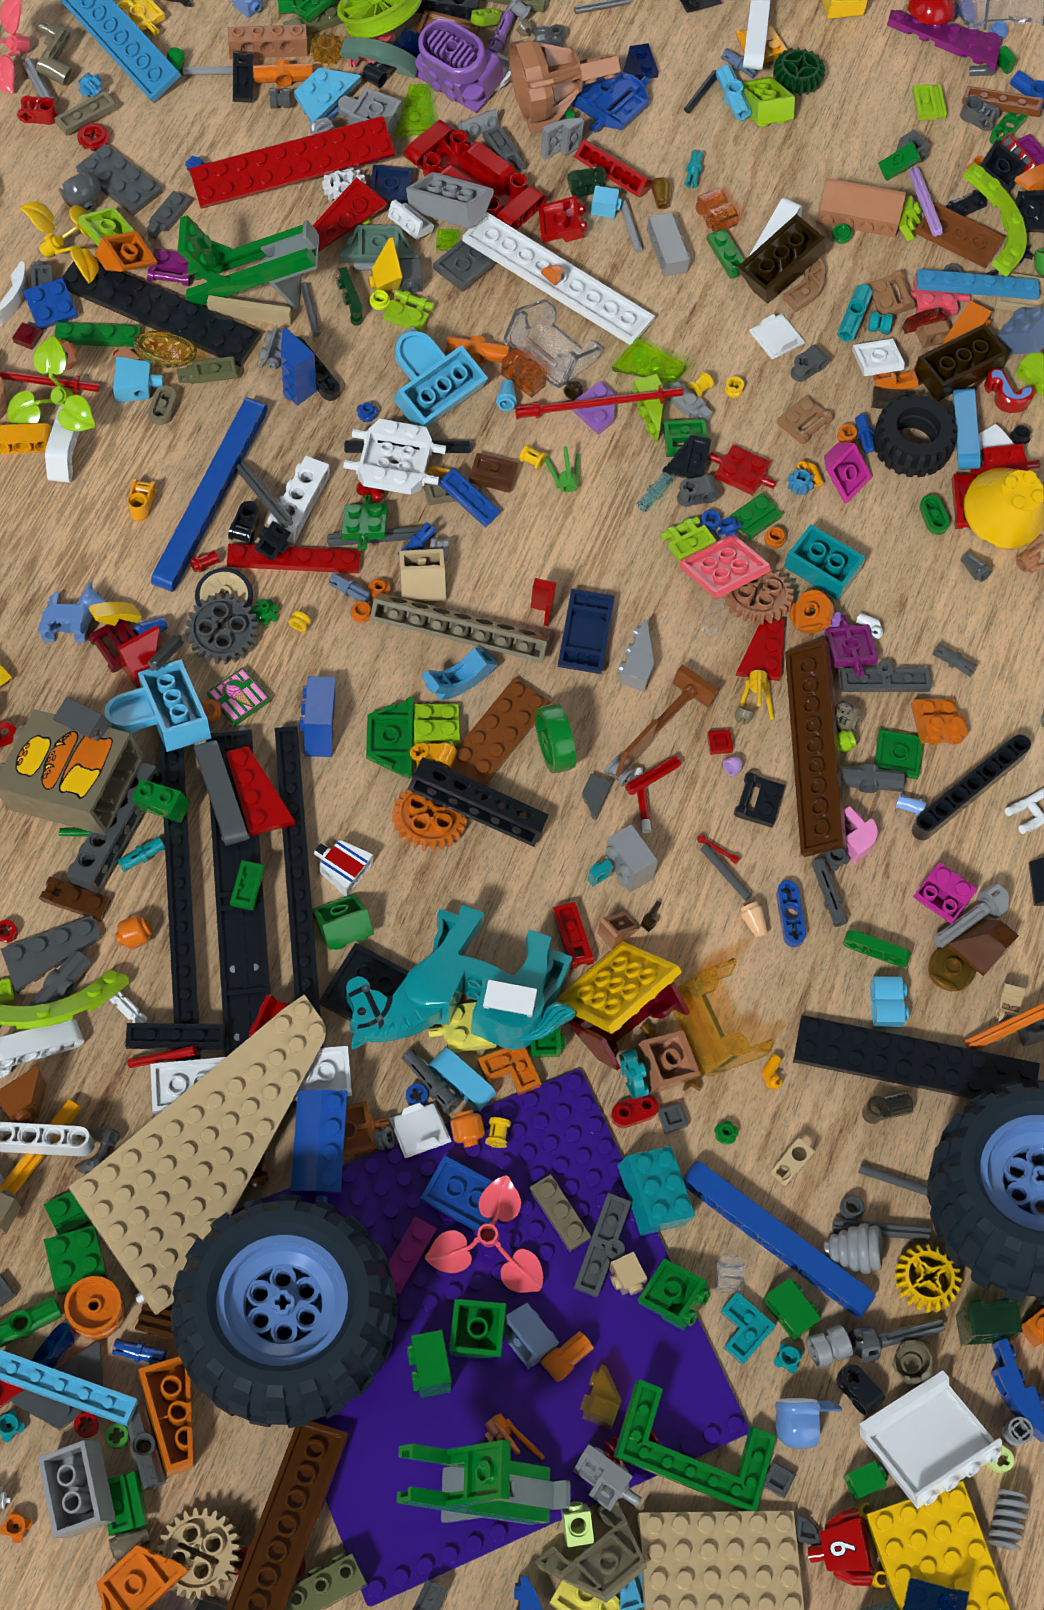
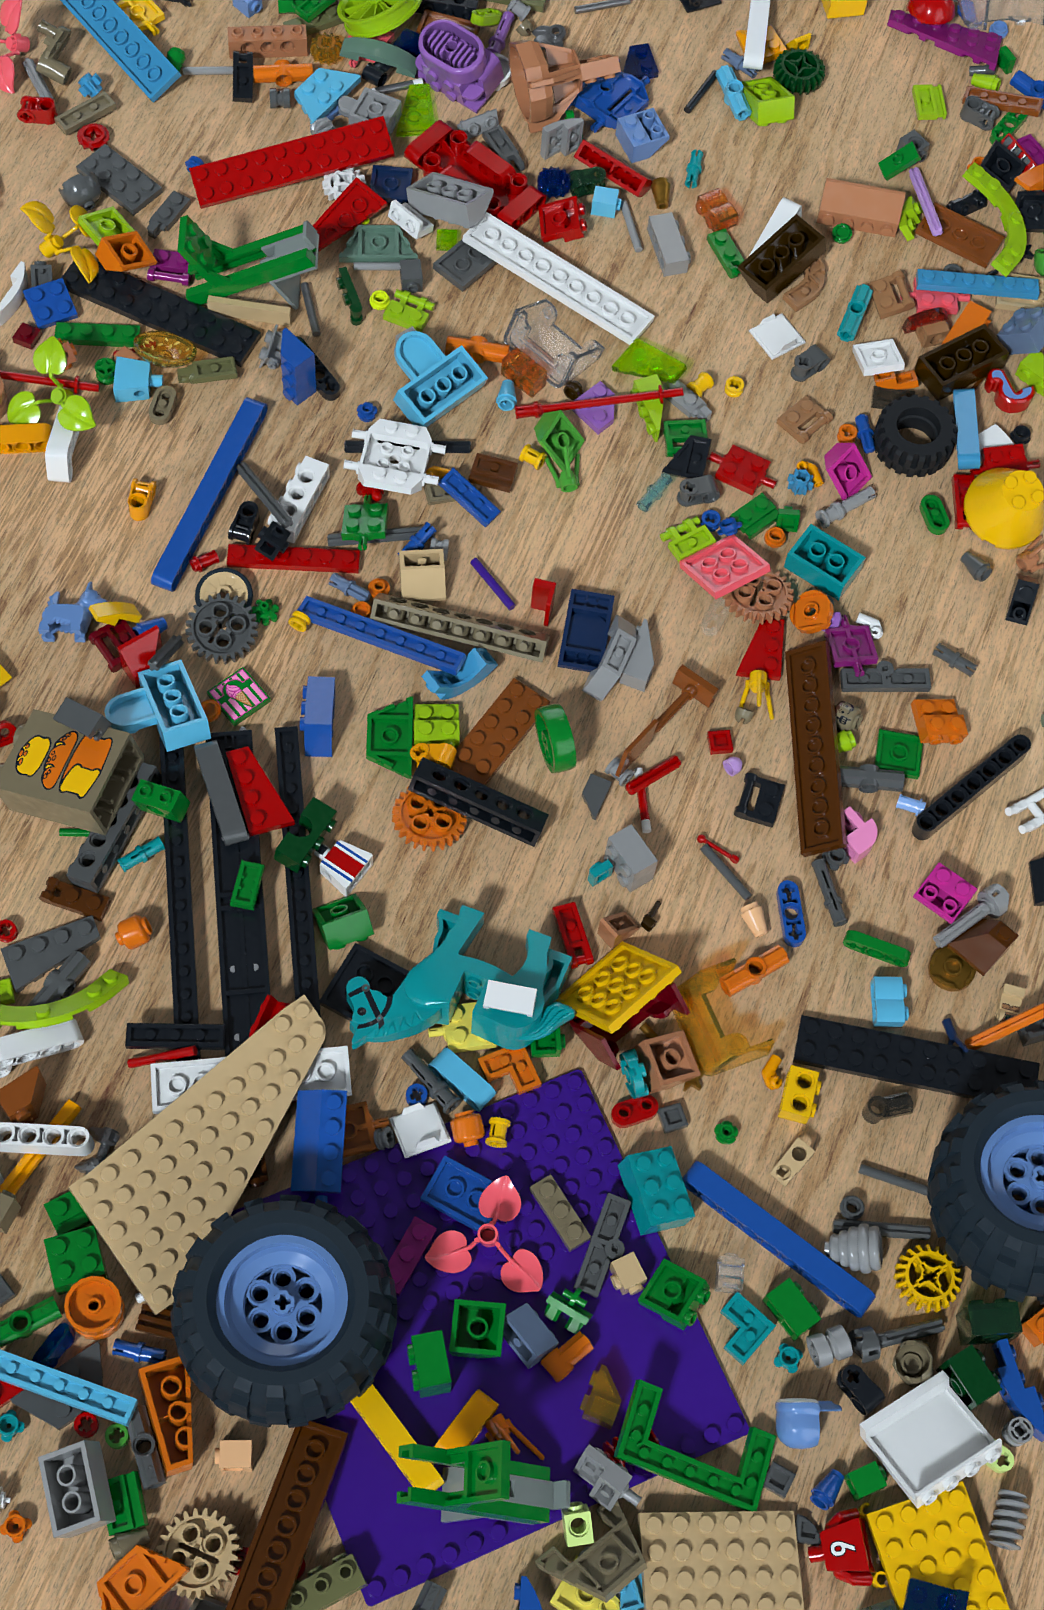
(105, 371): none -> green wheel
(128, 1008): white axle -> none
(234, 1455): none -> light nougat brick
(296, 851): none -> dark green arch
(383, 636): none -> blue plate
(386, 270): yellow slope -> none
(393, 1434): none -> yellow beam
(397, 86): none -> flat silver bar
(468, 1422): none -> light orange beam
(492, 583): none -> dark purple bar
(552, 273): orange tile -> none
(554, 182): none -> clear blue gear
(554, 433): none -> bright green slope
(558, 1304): none -> green hips
(614, 659): none -> light grey slope
(641, 134): none -> medium blue slope
(742, 977): none -> orange piece
(788, 519): none -> green tile
(794, 1093): none -> yellow brick
(801, 42): none -> yellow slope
(827, 1490): none -> blue cone
(838, 509): none -> light grey pin
(884, 325): teal wheel -> none
(952, 1034): none -> dark blue plant
(971, 1377): none -> dark green brick
(986, 81): none -> lime cone
(1022, 599): none -> black slope

